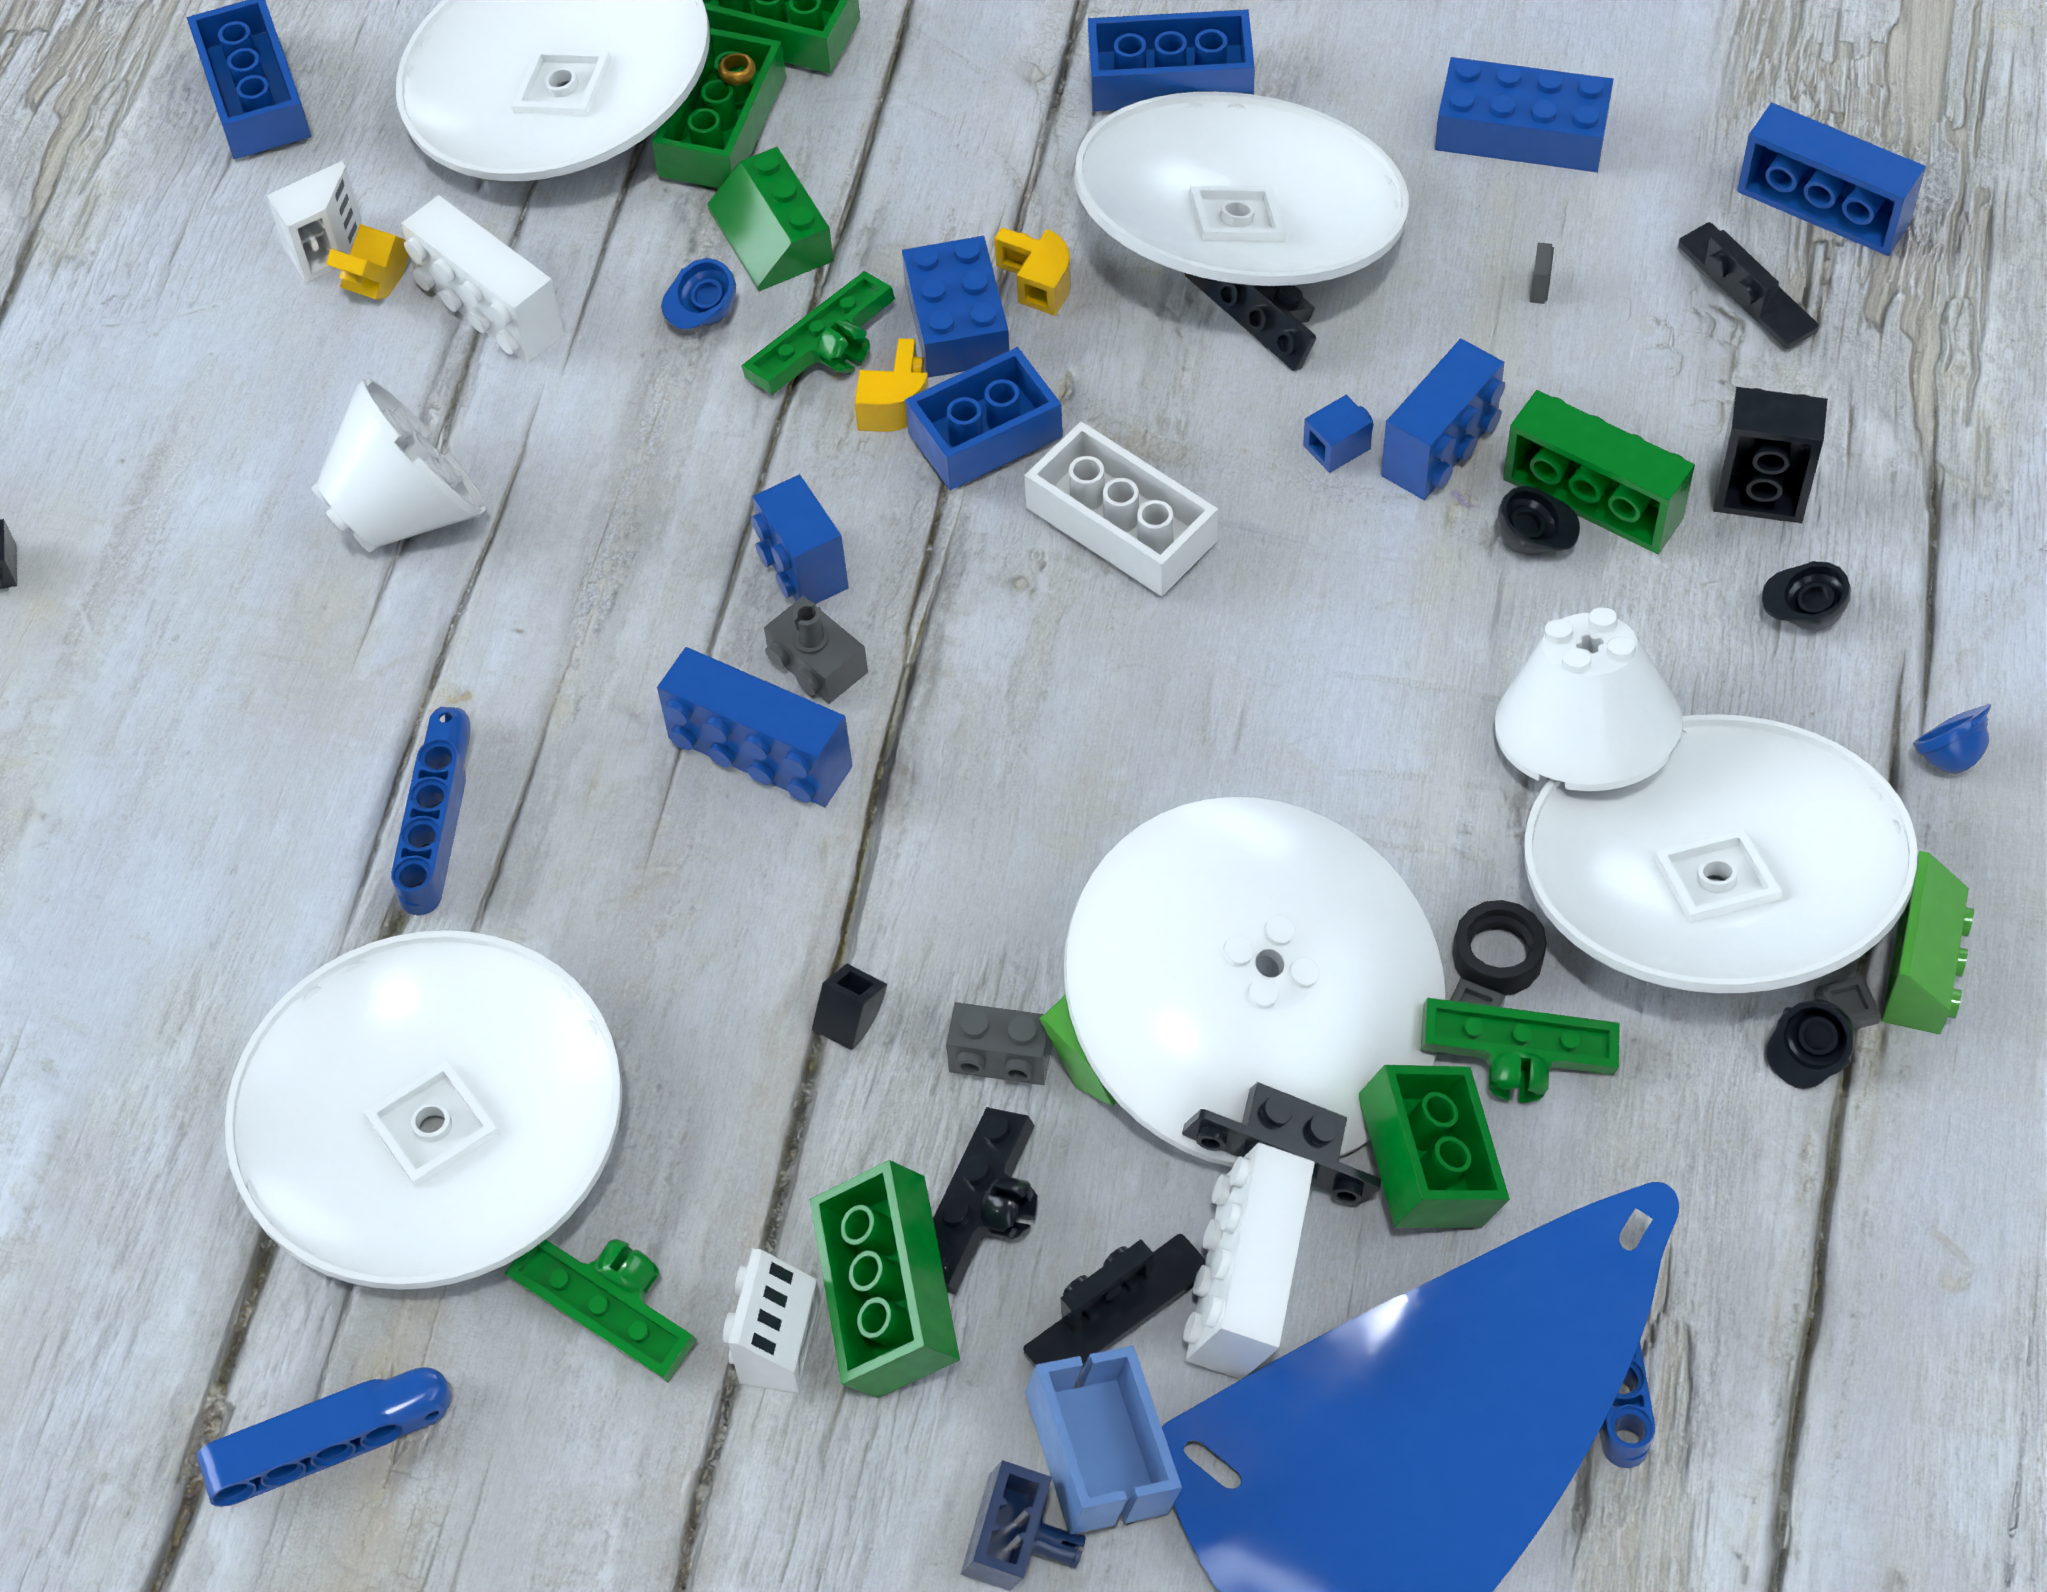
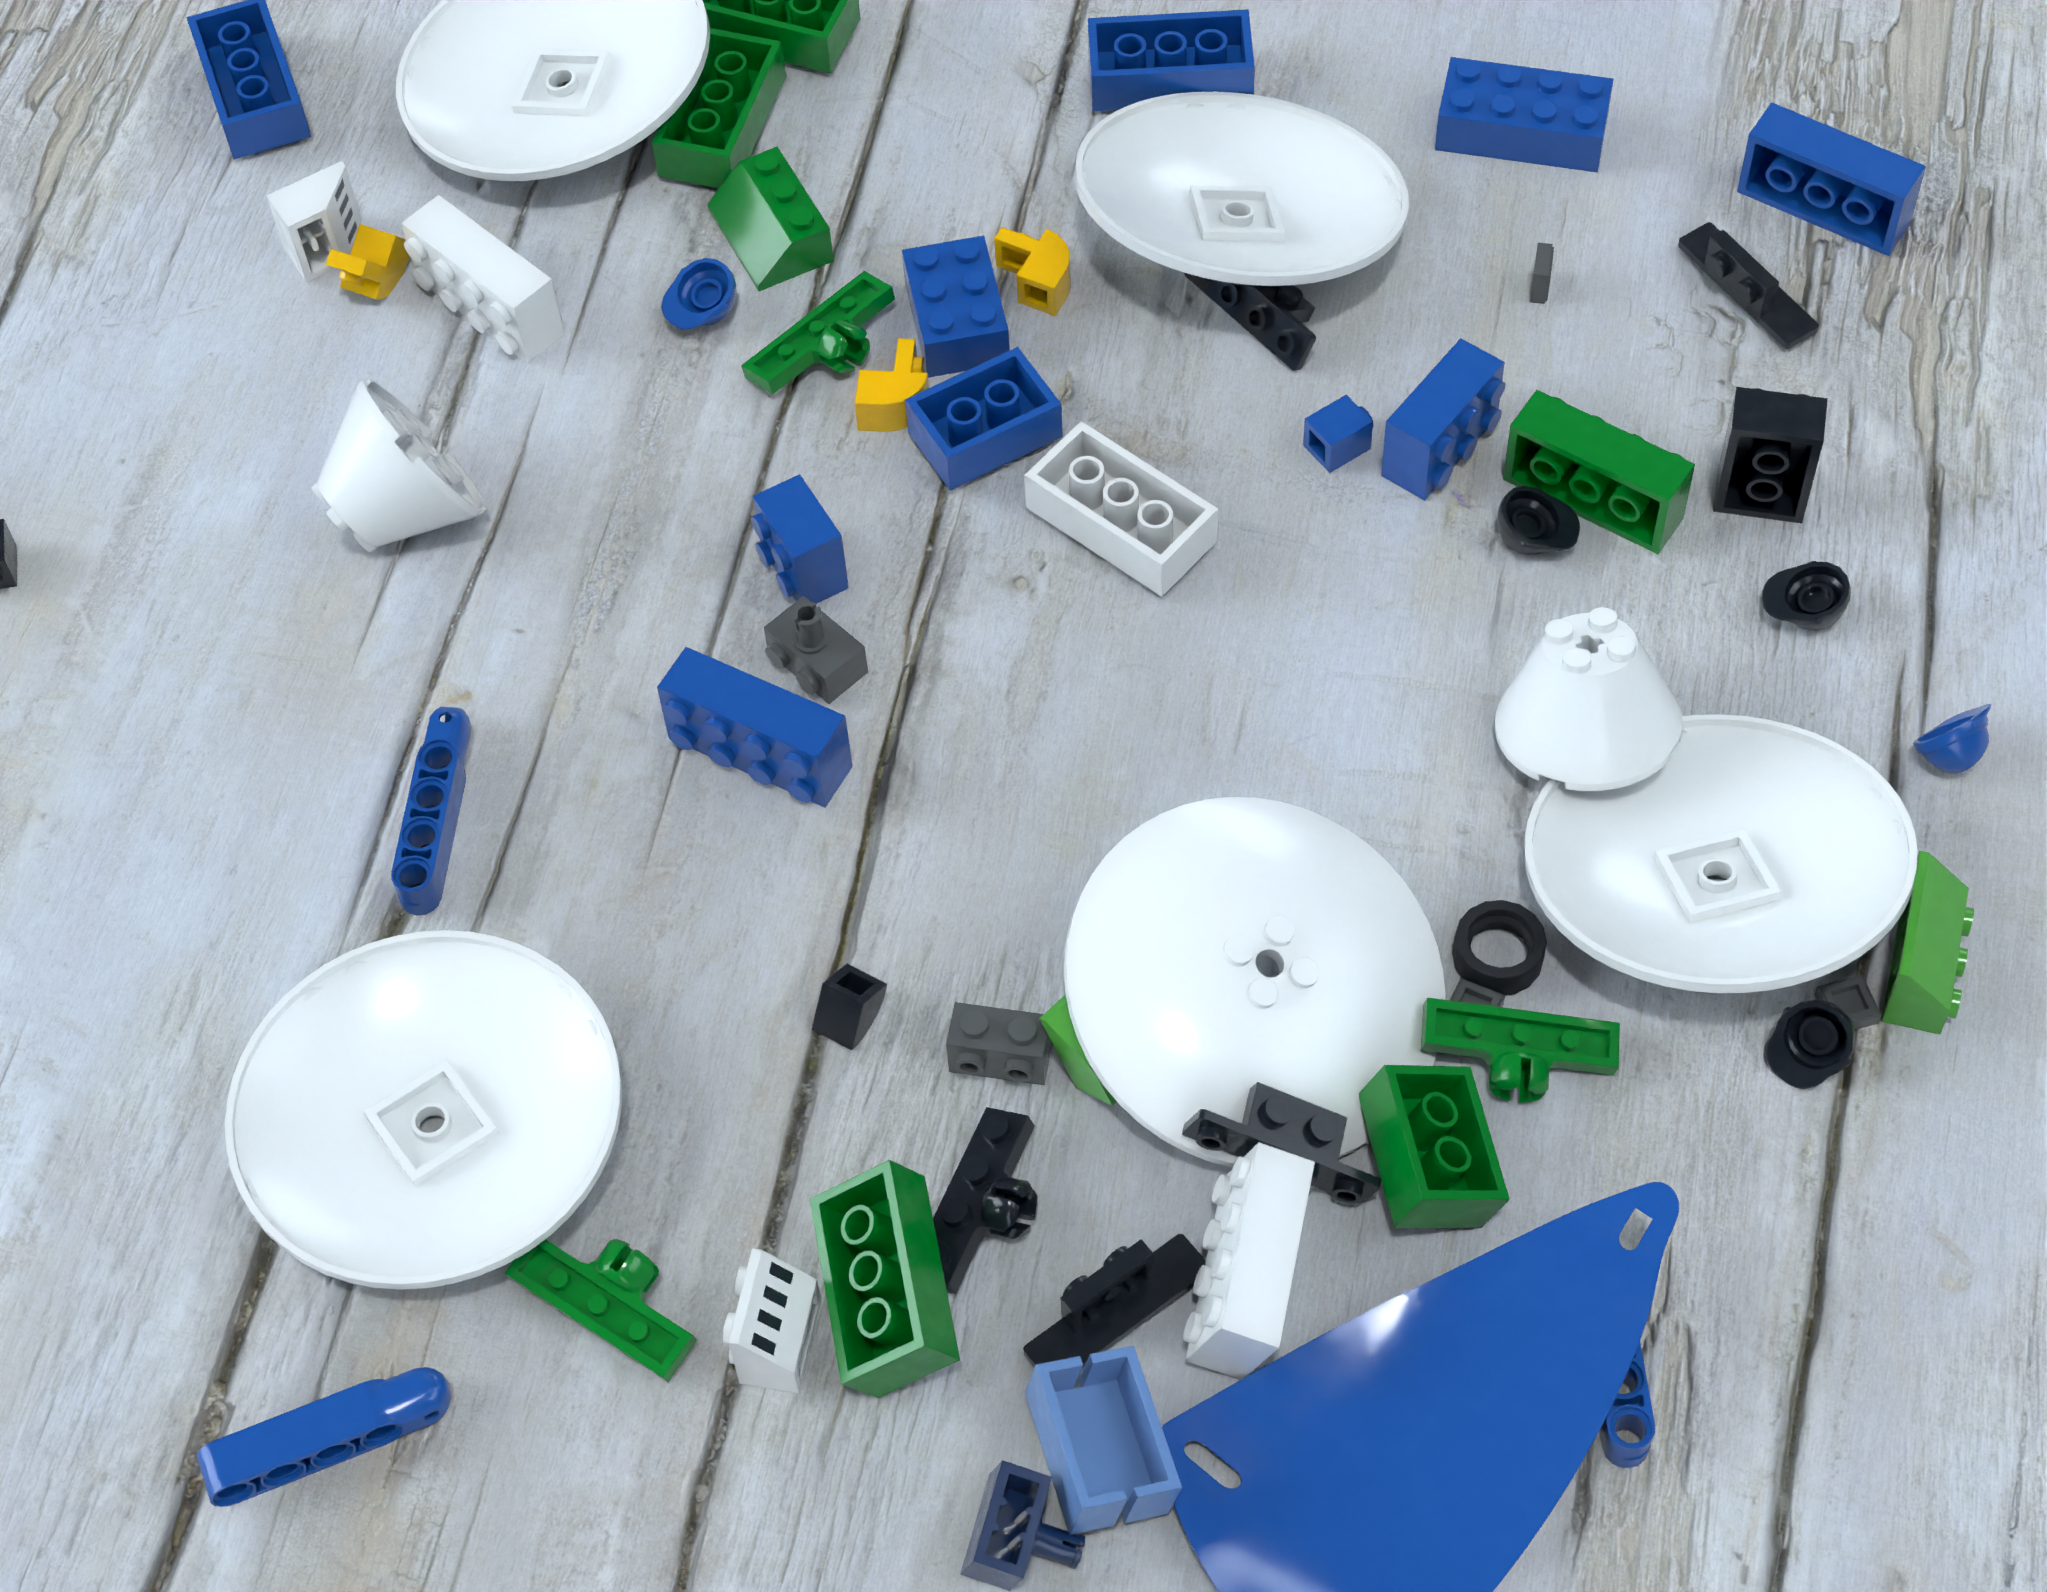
(735, 60): pearl gold piece -> none

